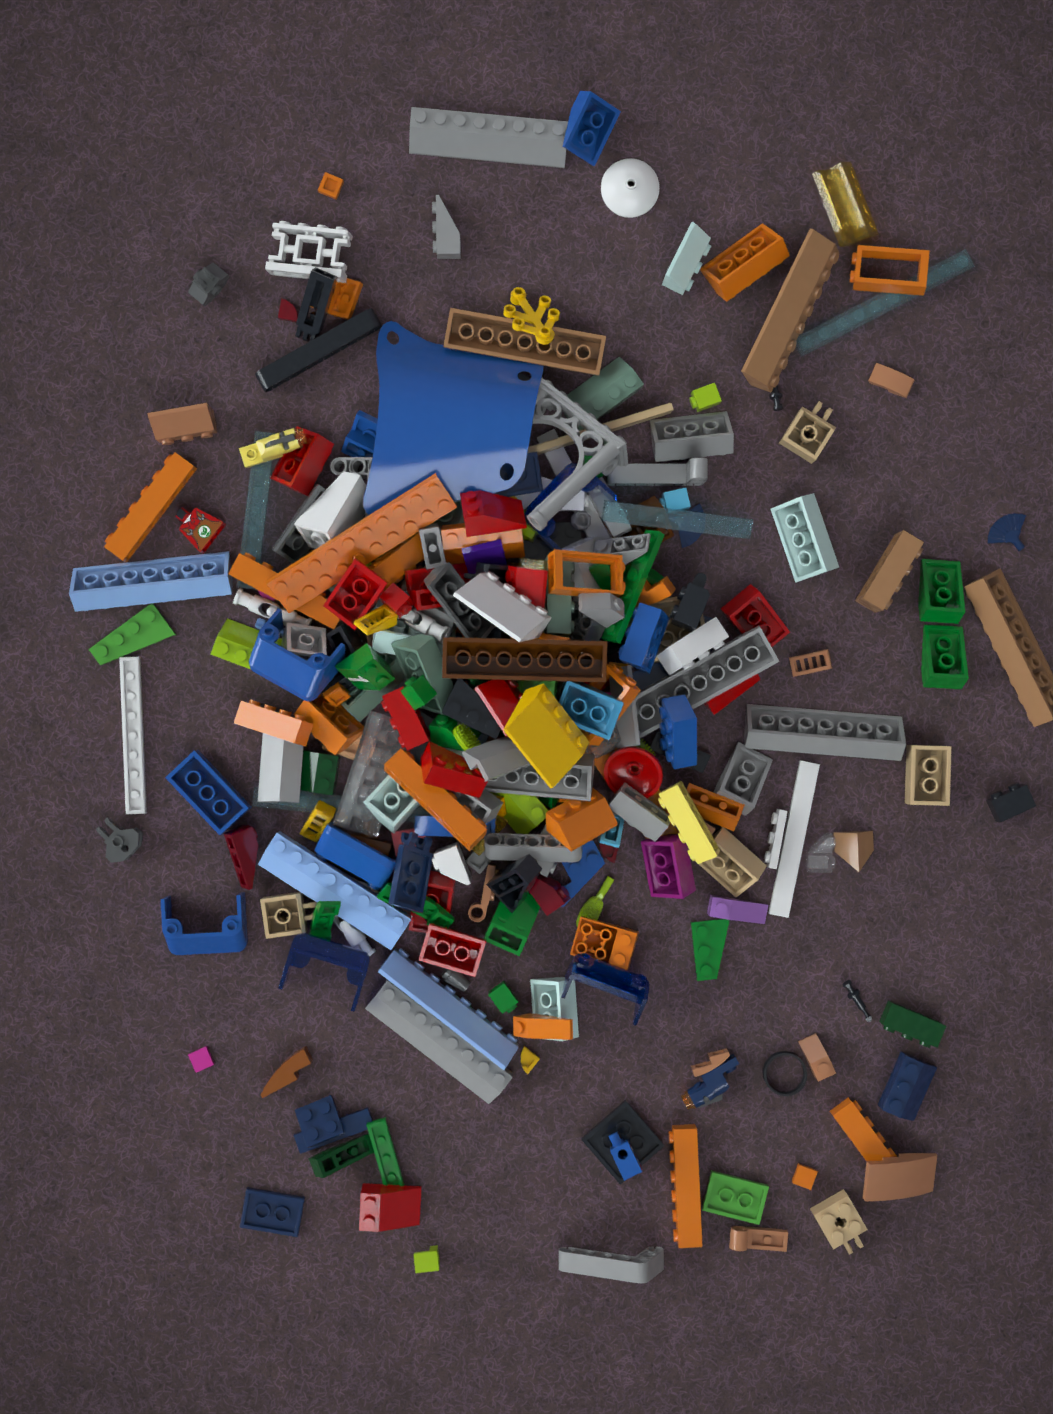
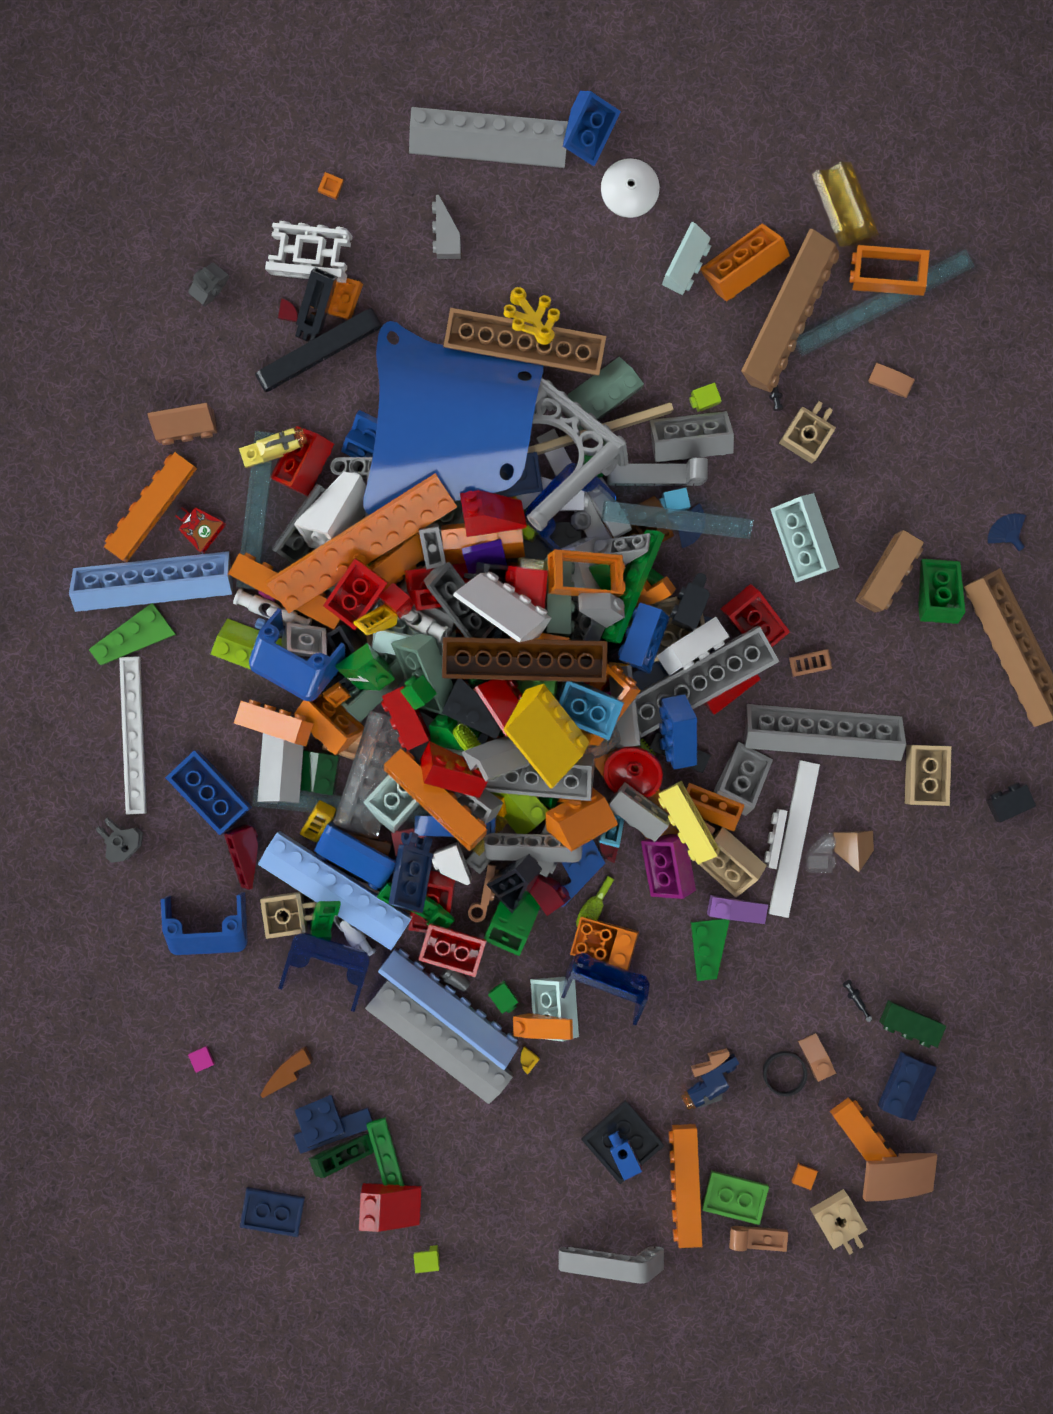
(943, 657): green slope -> none

